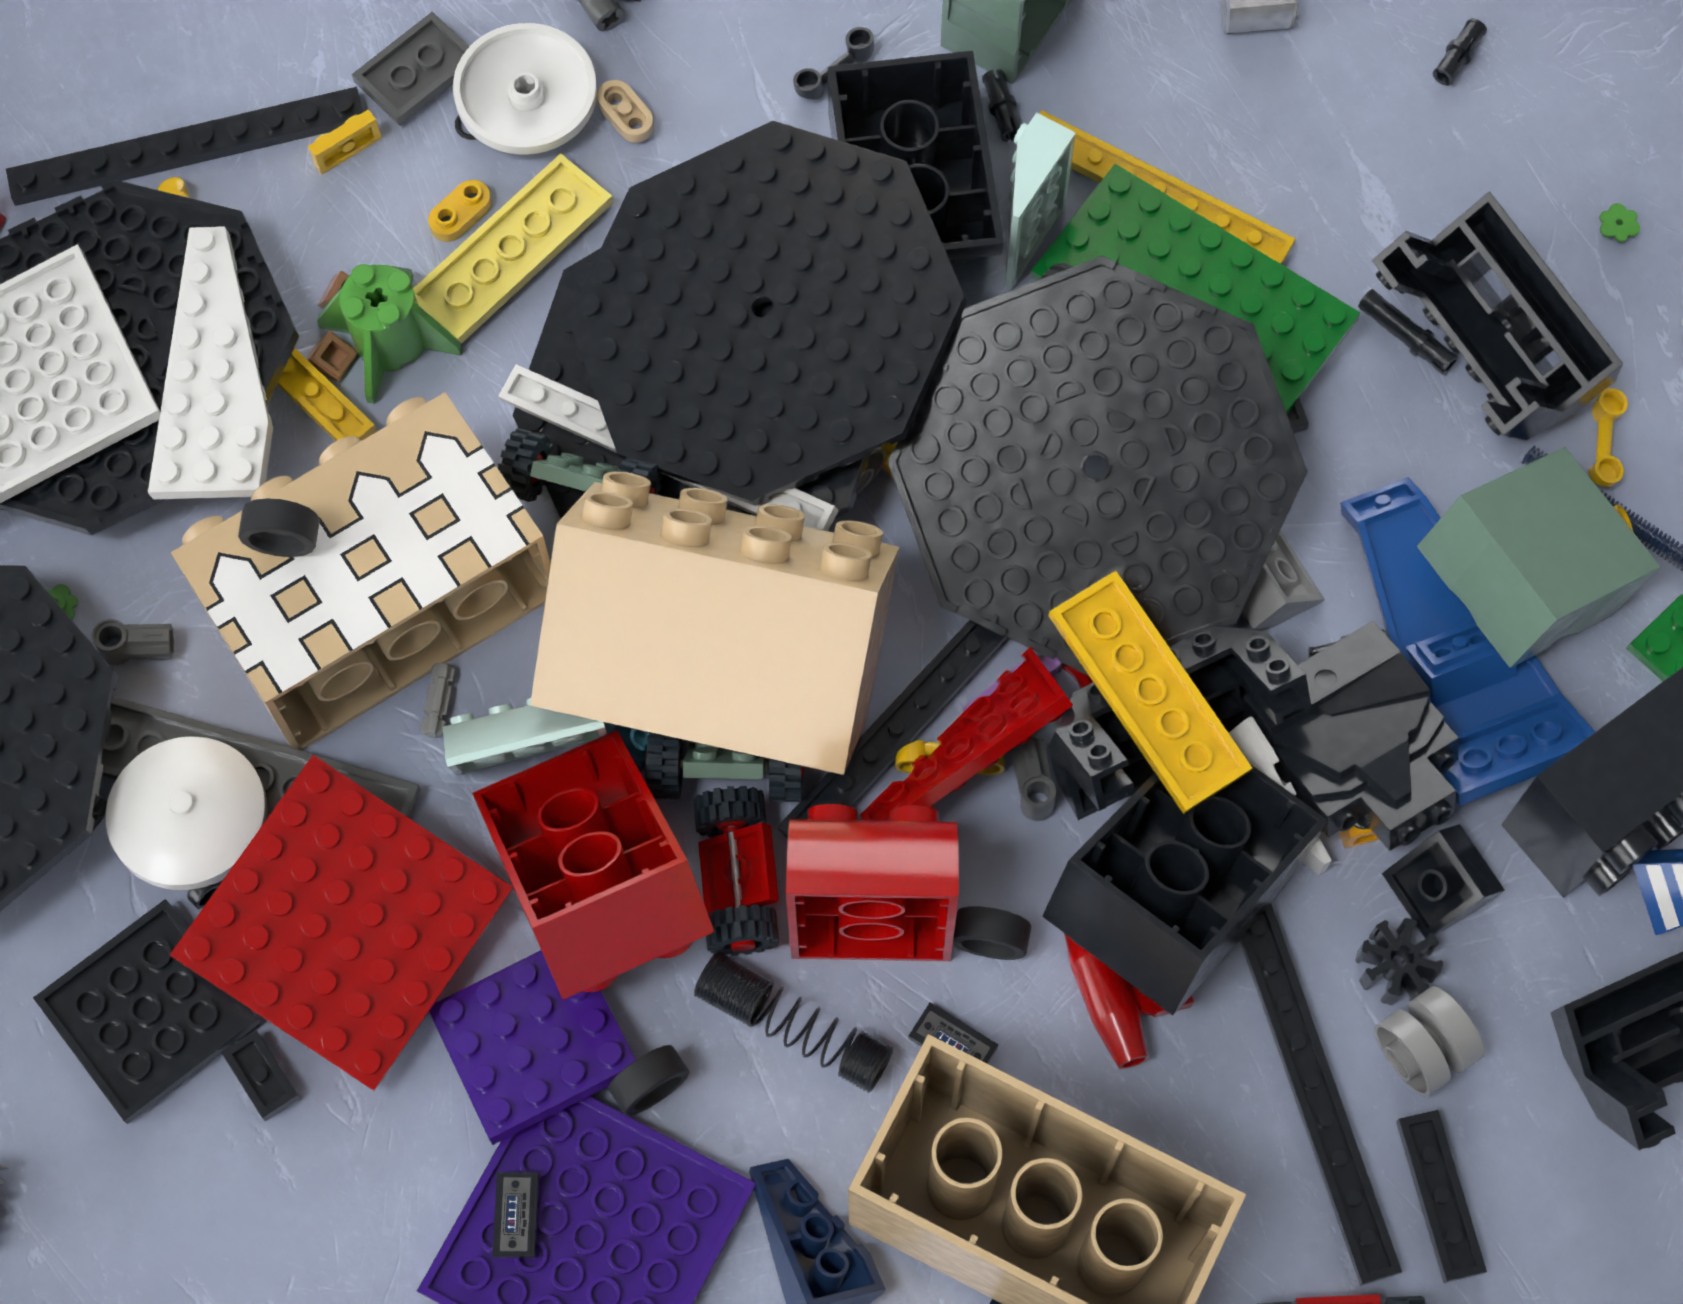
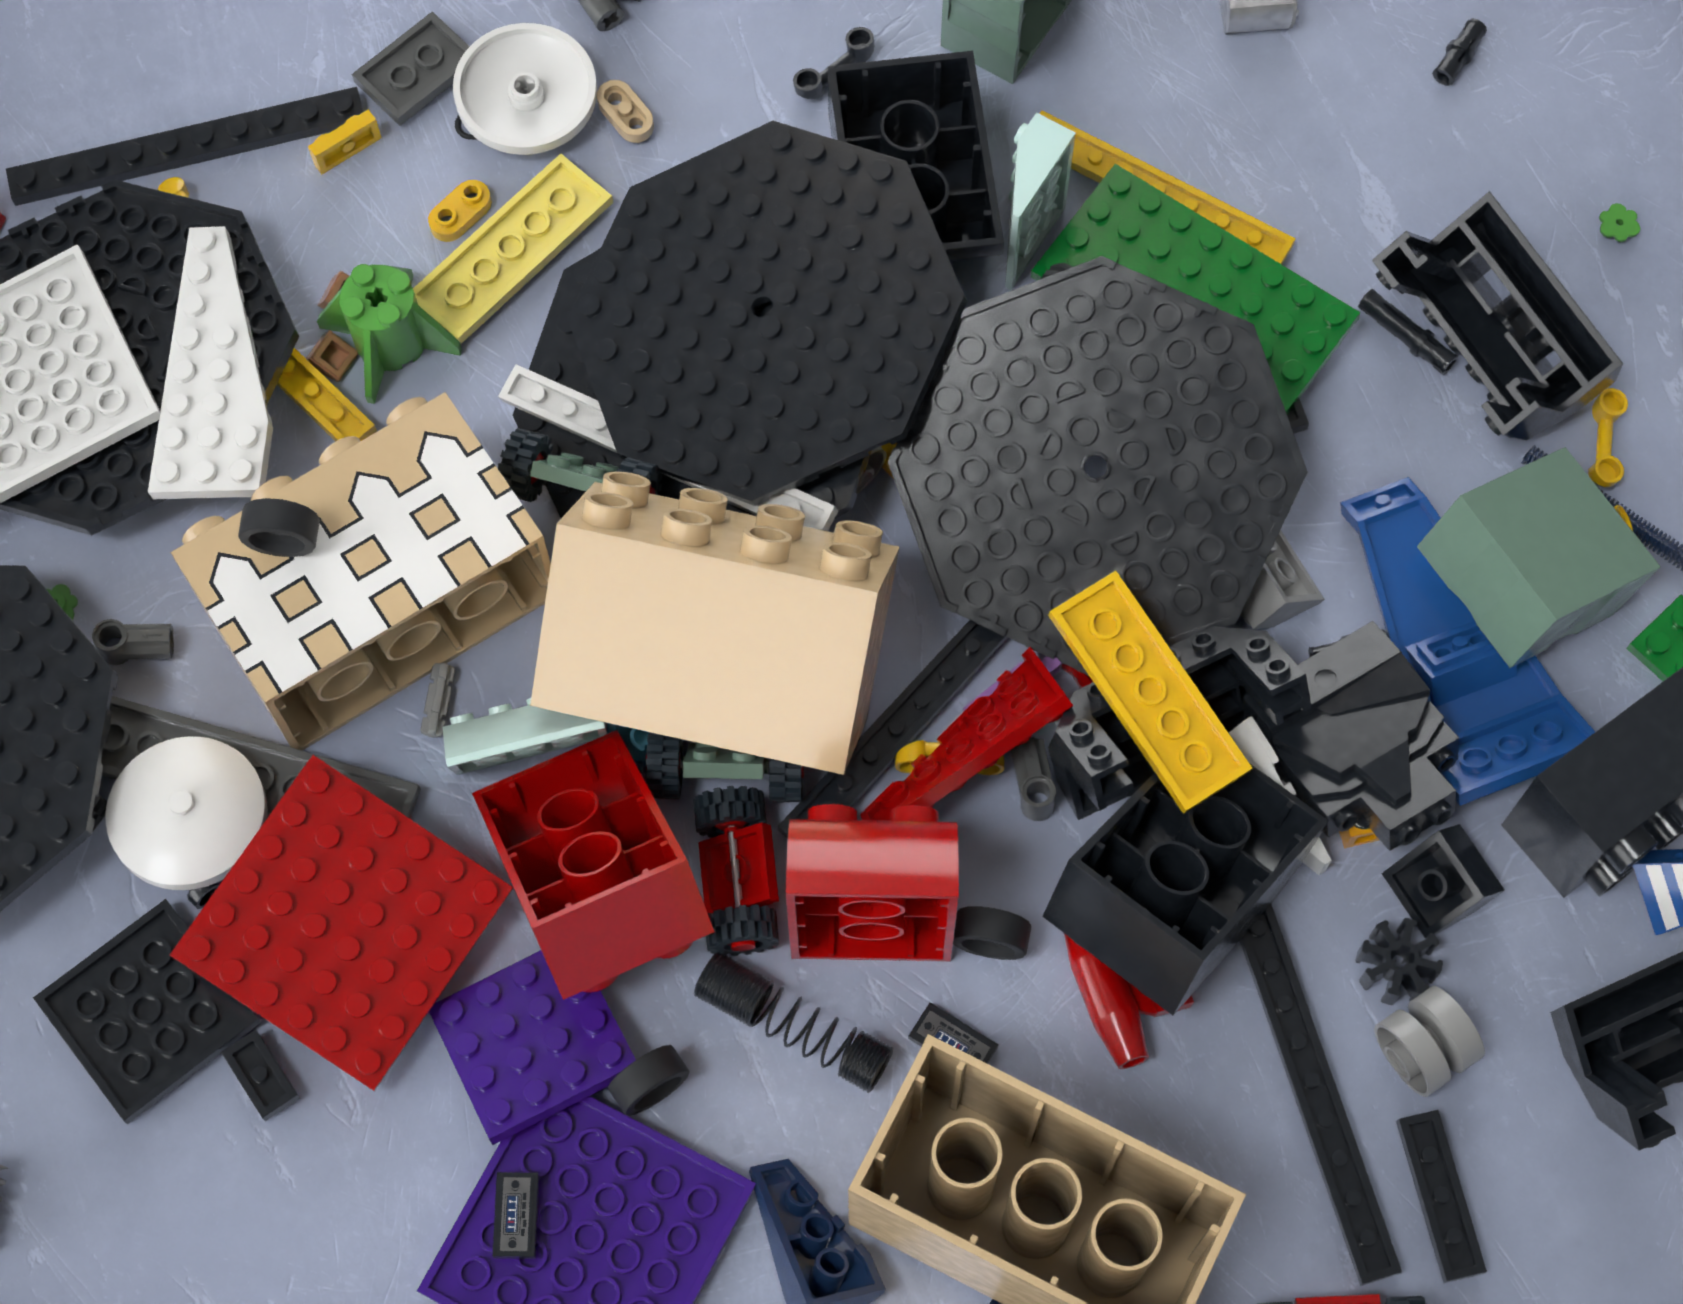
(1001, 104): black pin -> none

